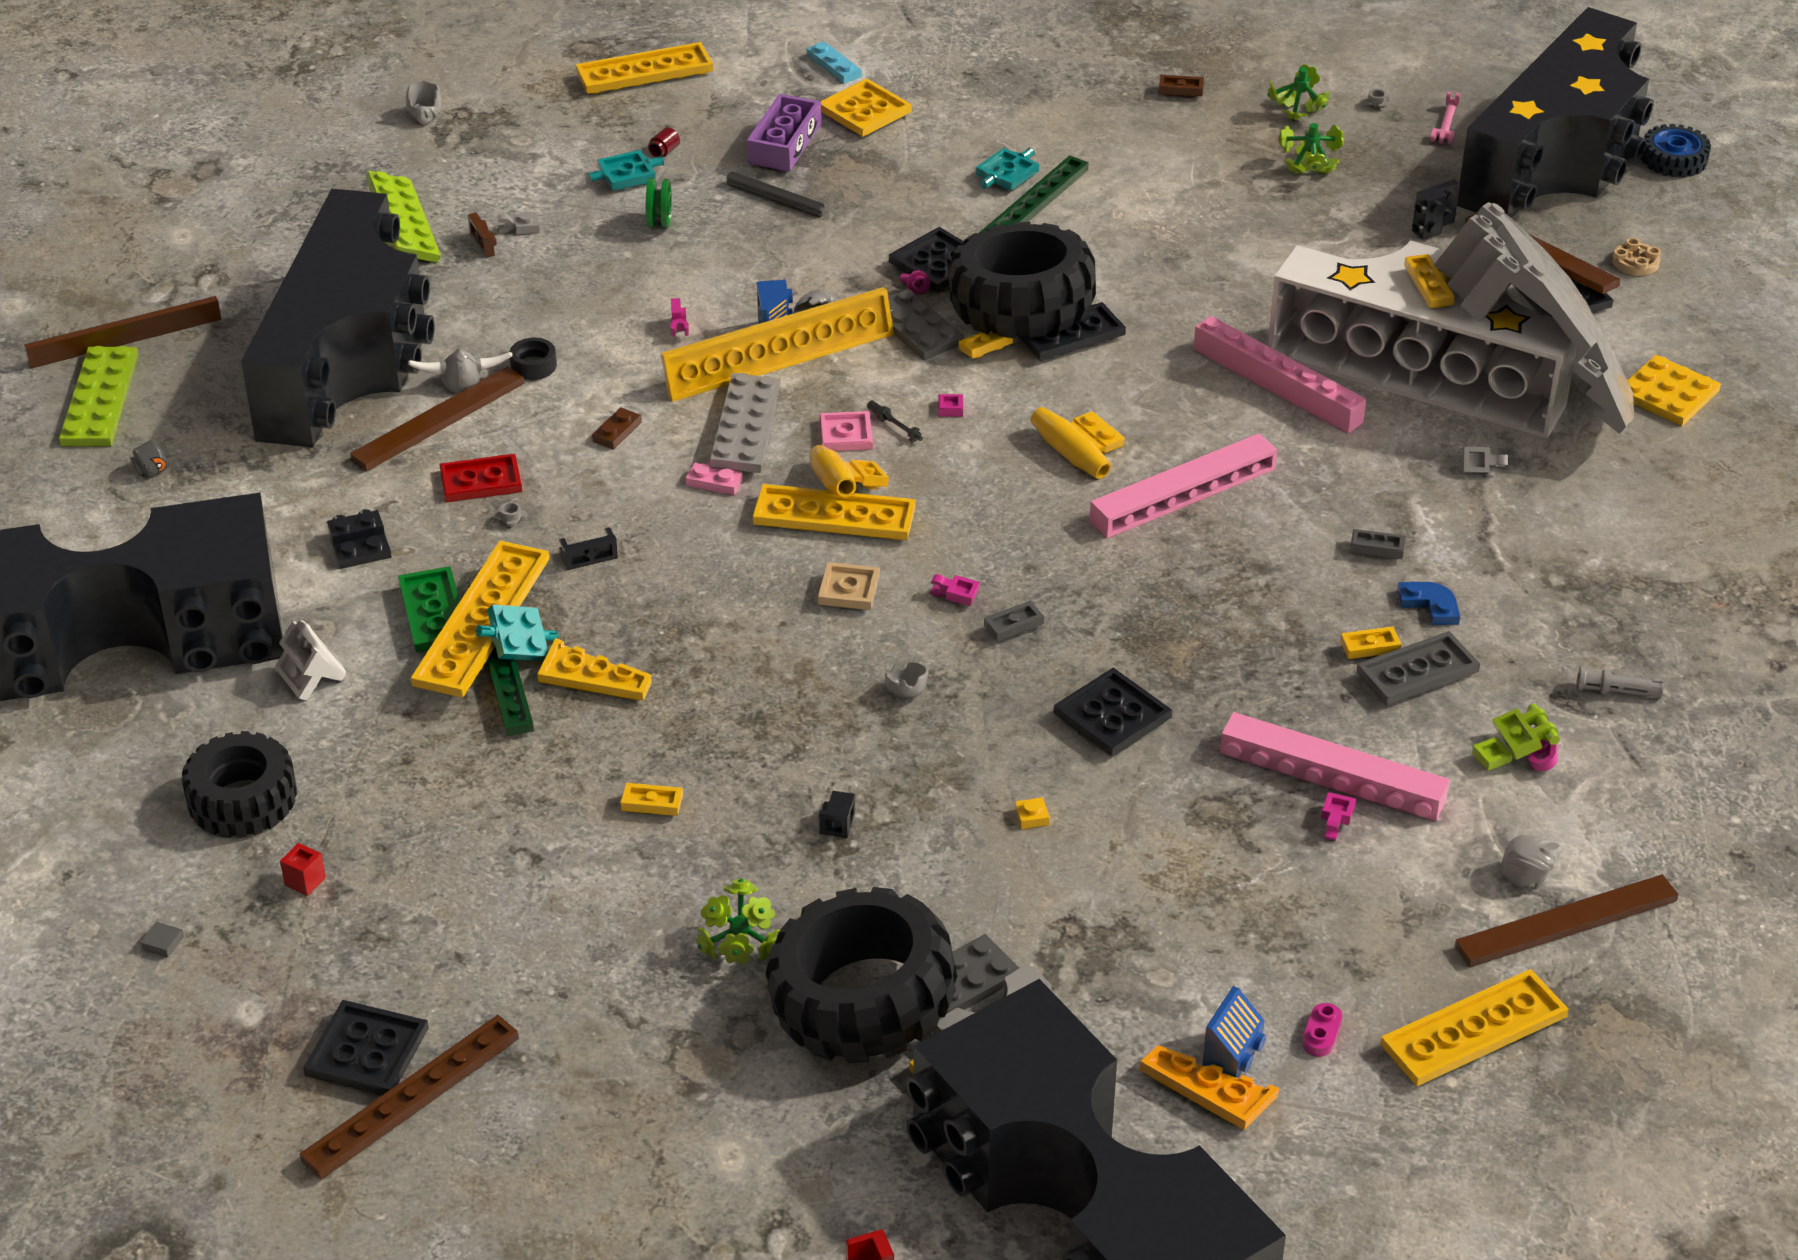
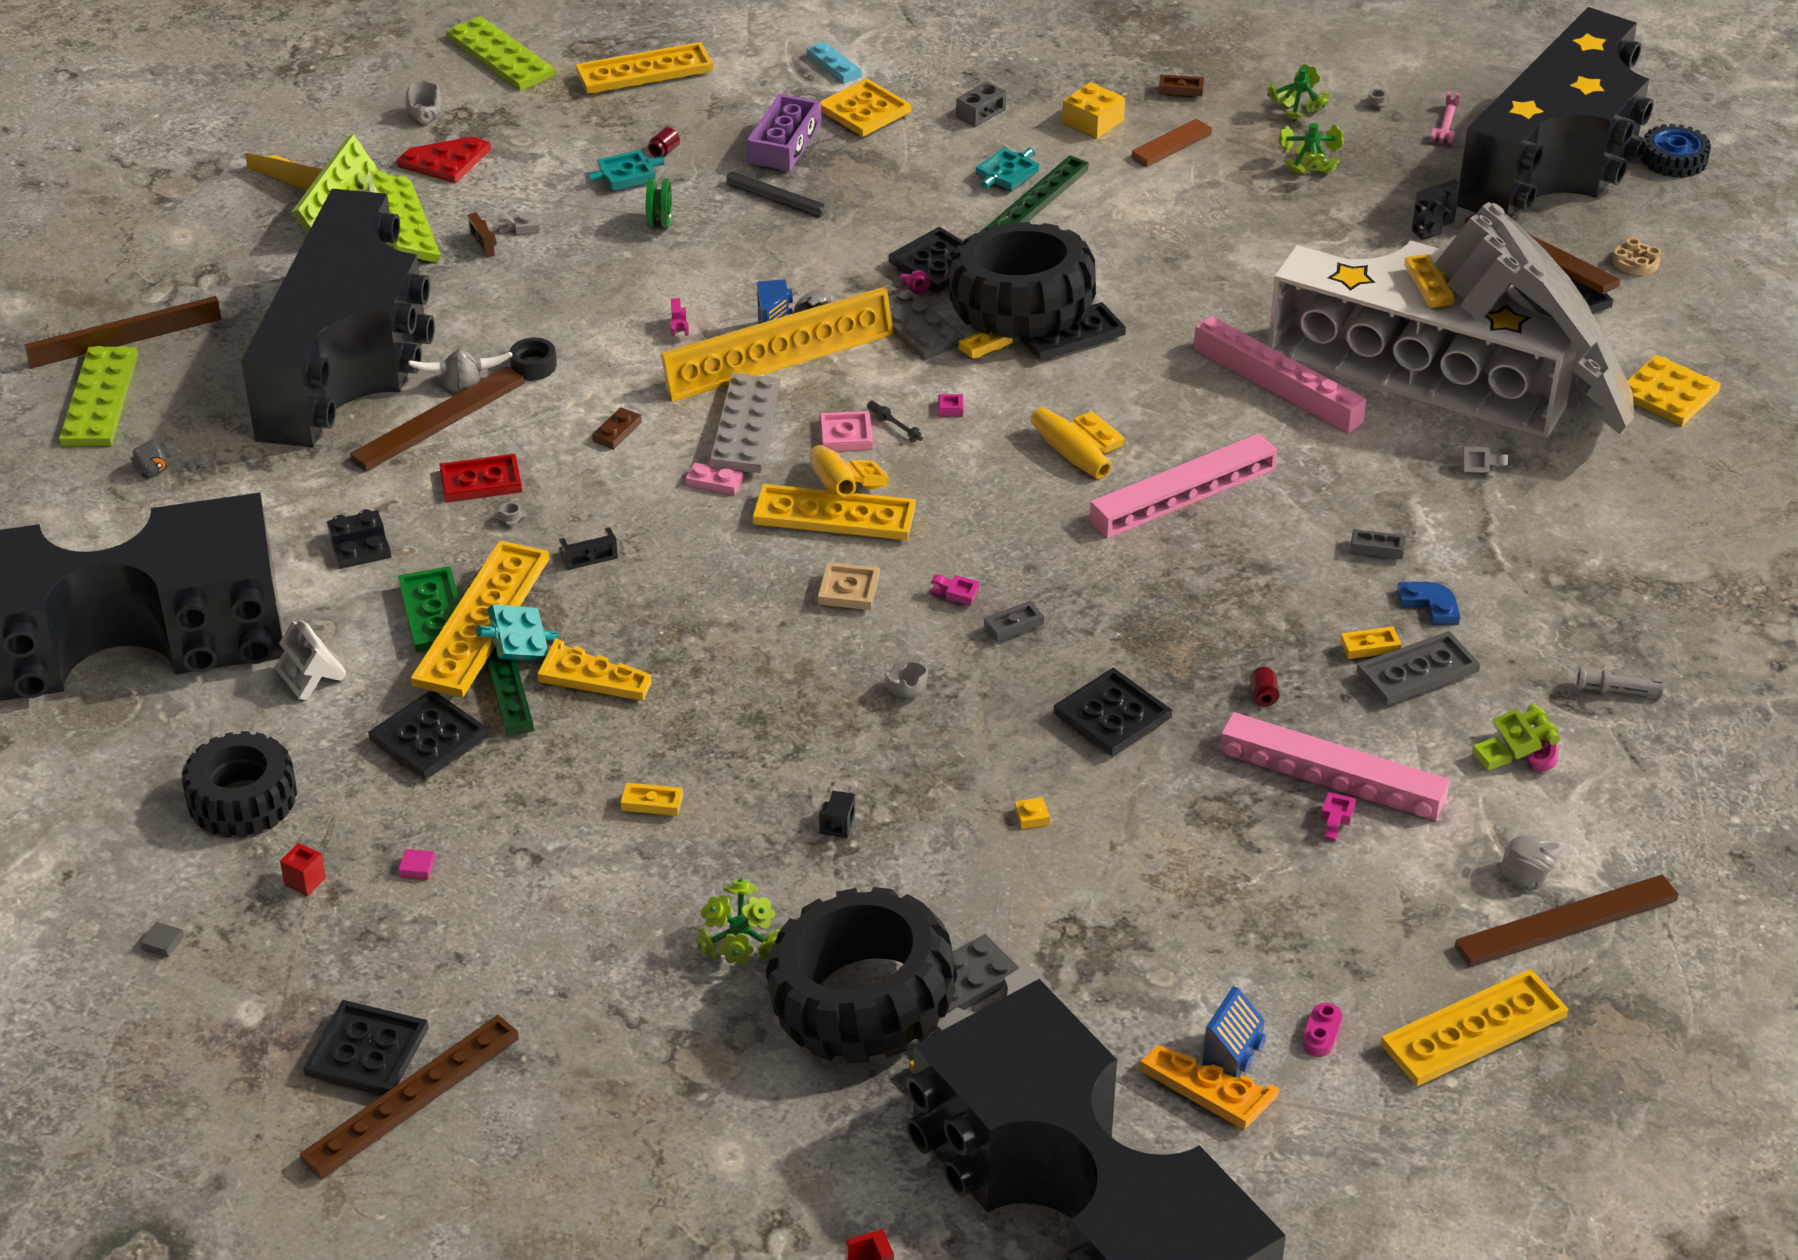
(283, 169): none -> yellow wedge
(343, 171): none -> lime plate
(416, 864): none -> dark pink tile
(428, 734): none -> black plate
(445, 159): none -> red plate
(500, 53): none -> lime plate
(981, 104): none -> dark grey brick
(1093, 110): none -> yellow brick
(1171, 142): none -> dark orange tile
(1264, 686): none -> dark red brick

